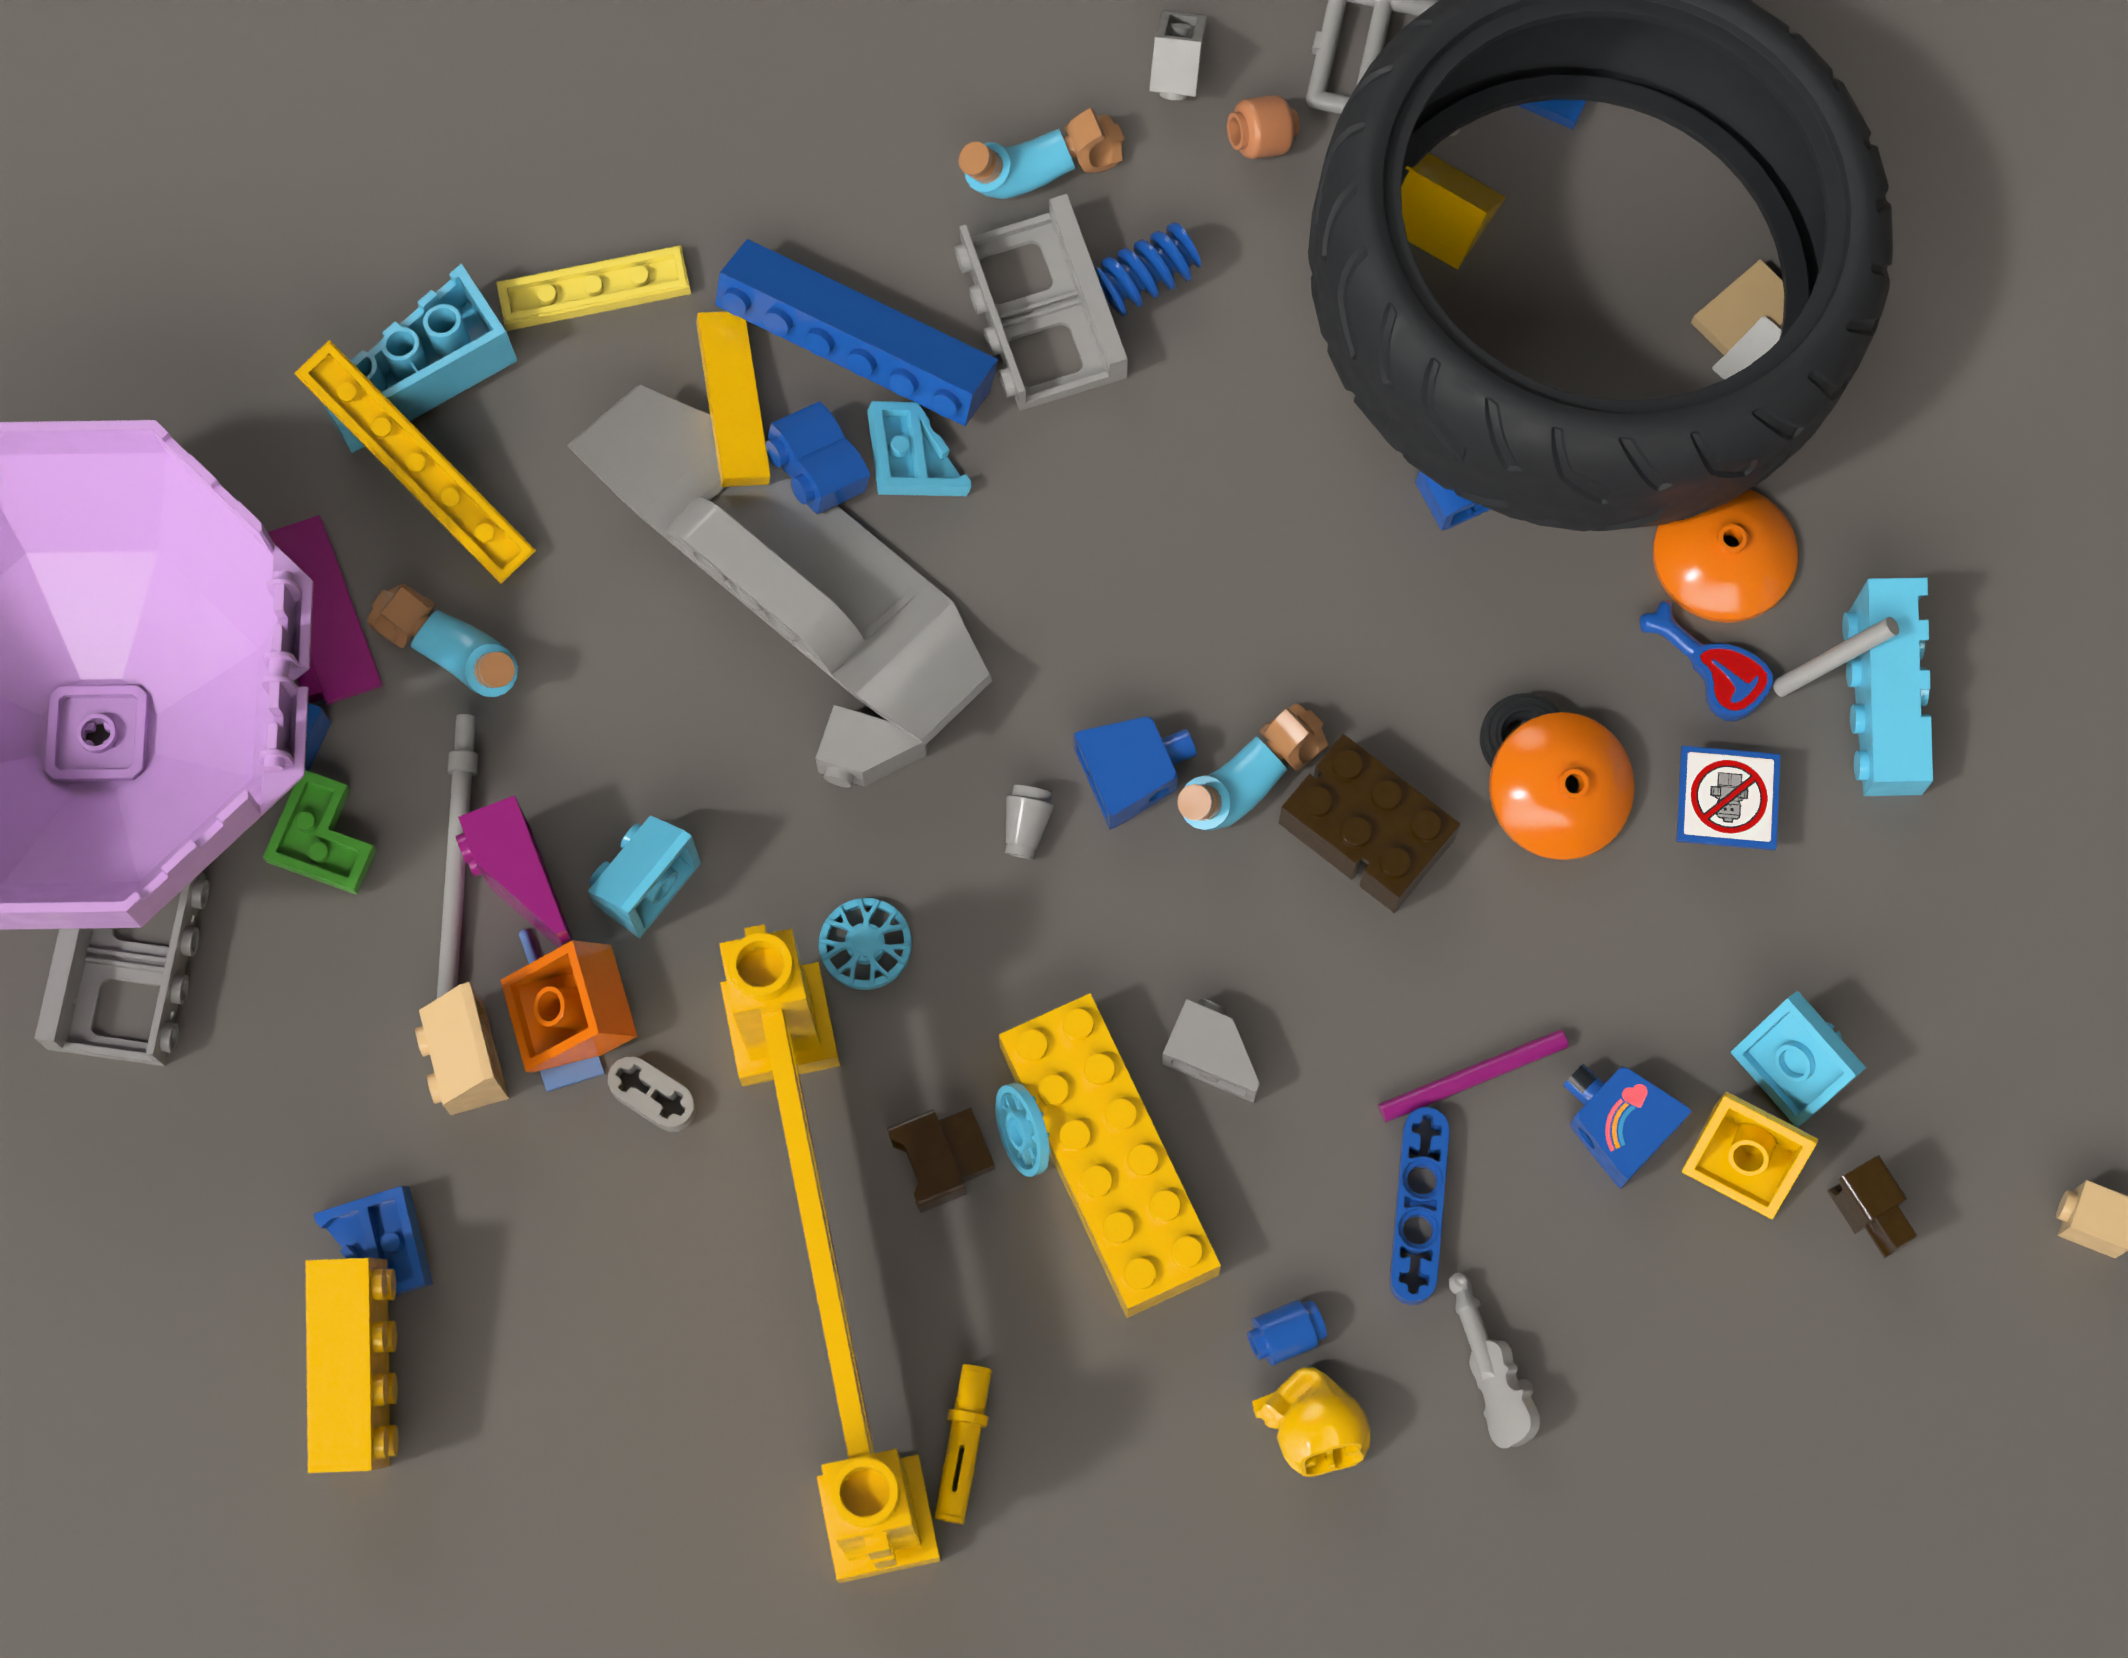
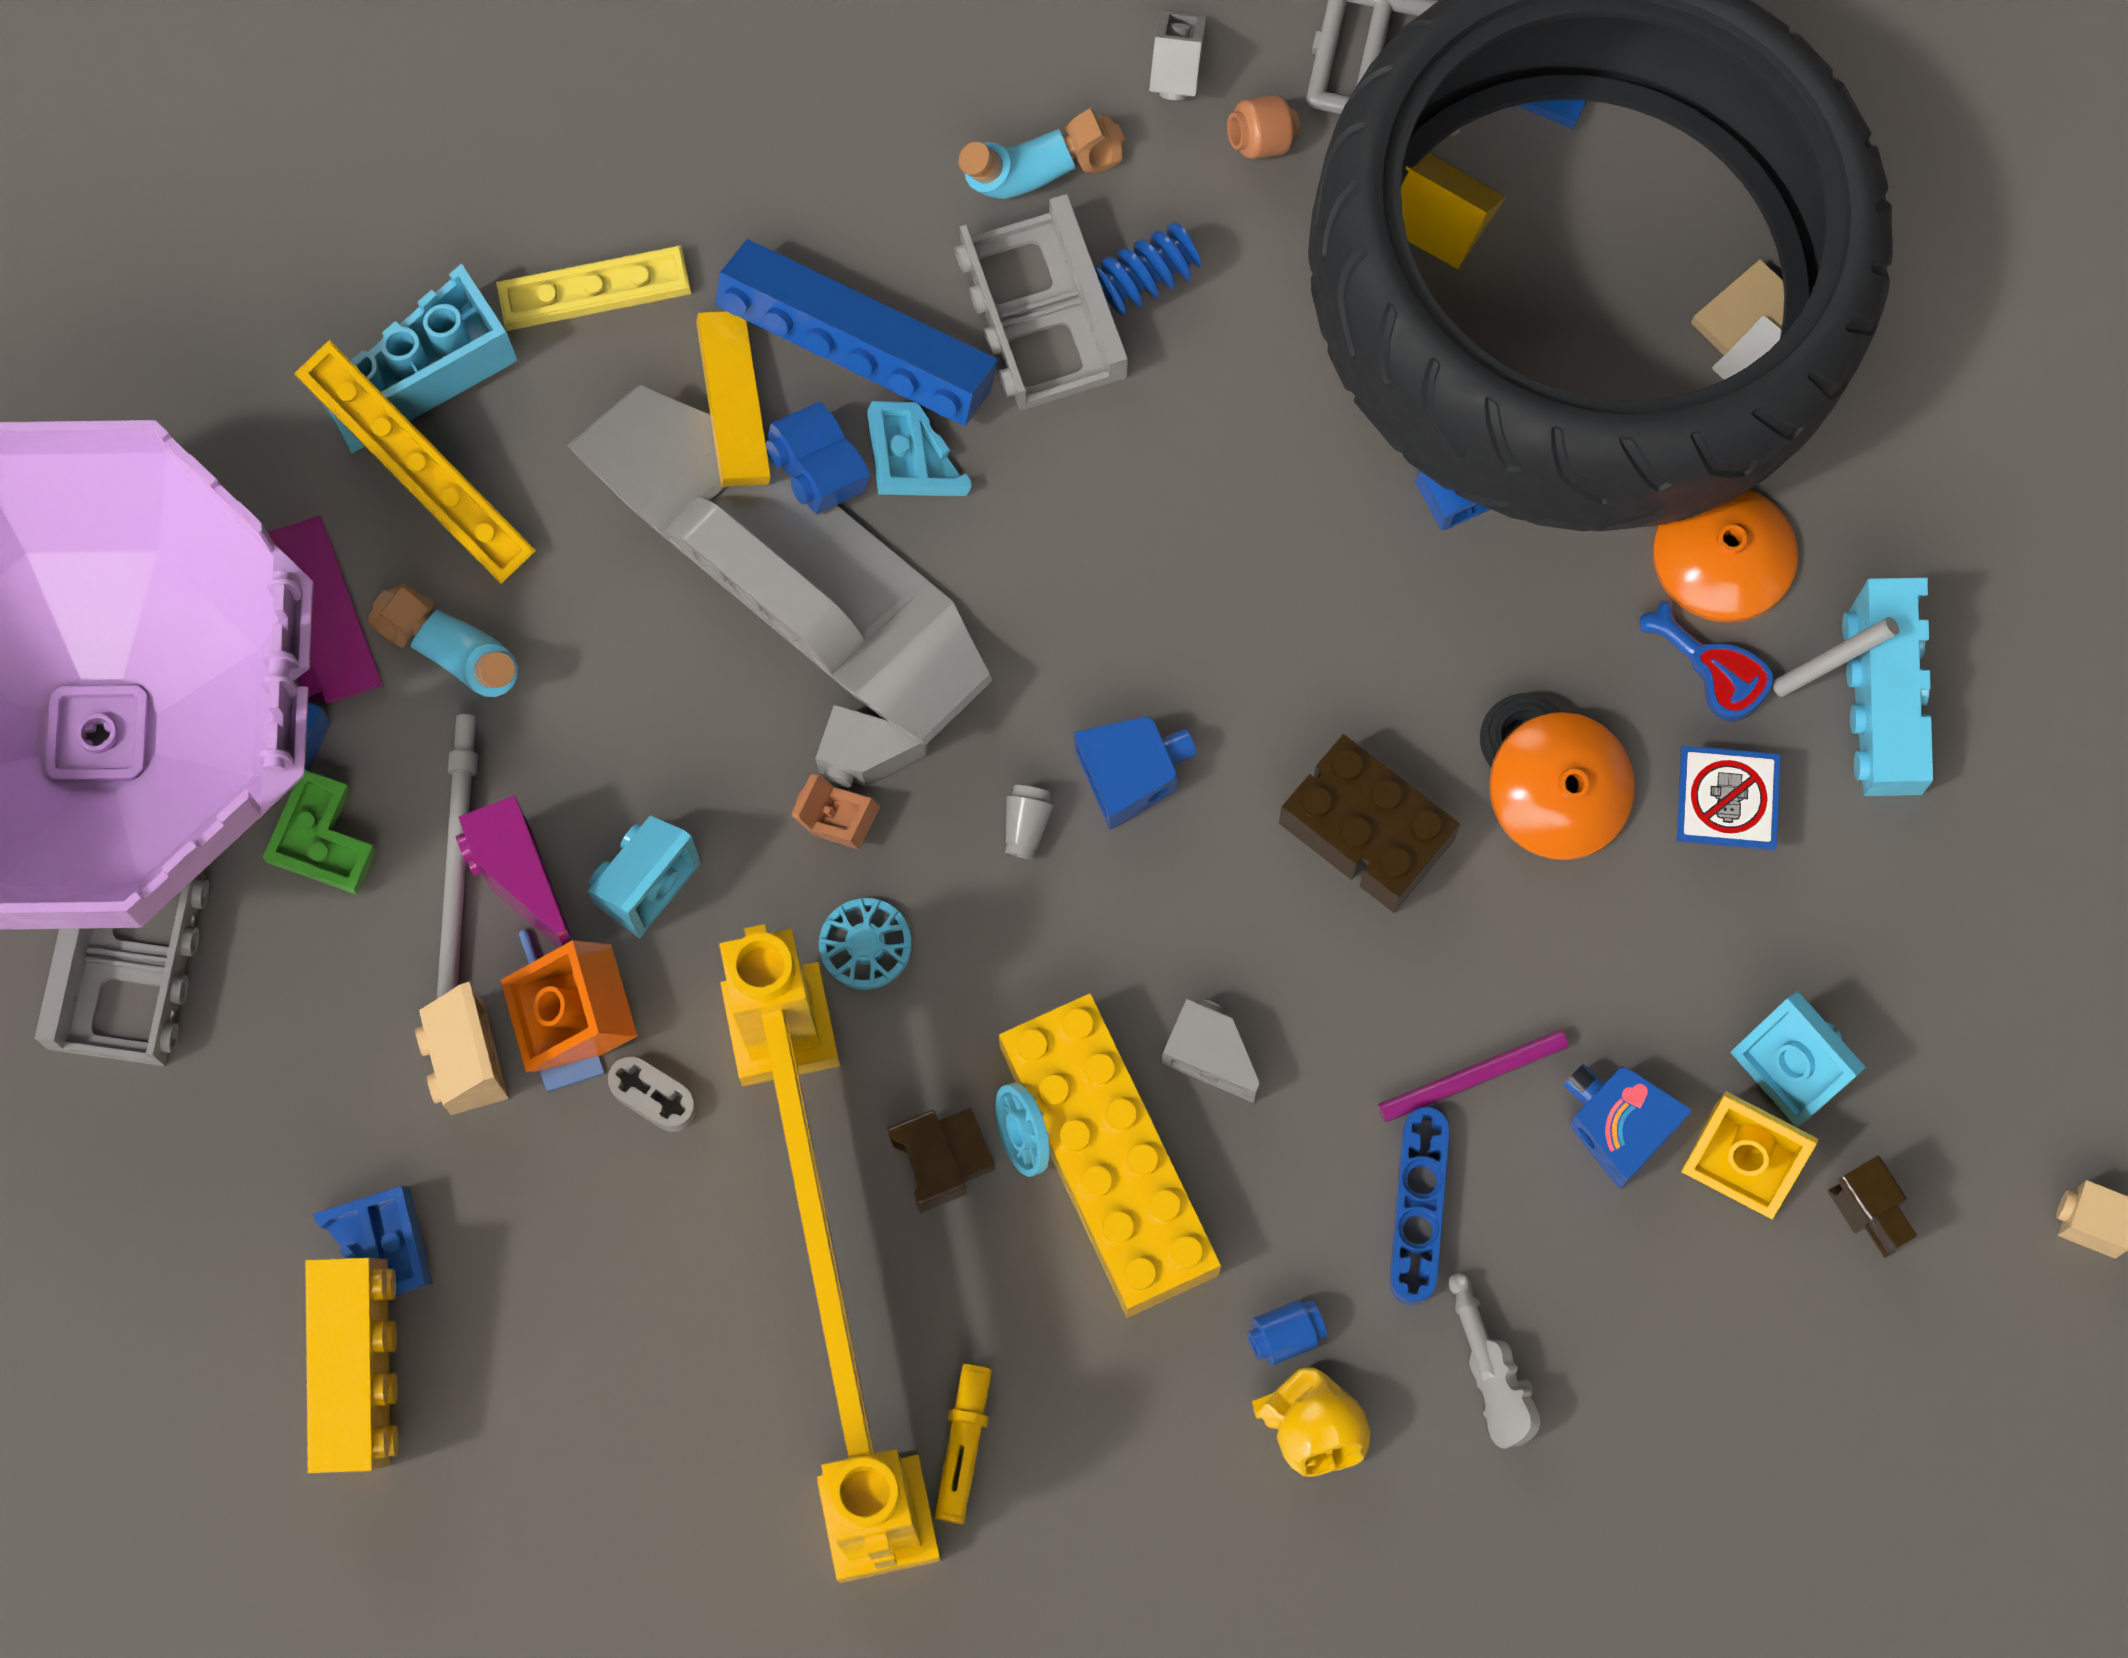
(834, 812): none -> nougat bracket
(1246, 779): piece -> none

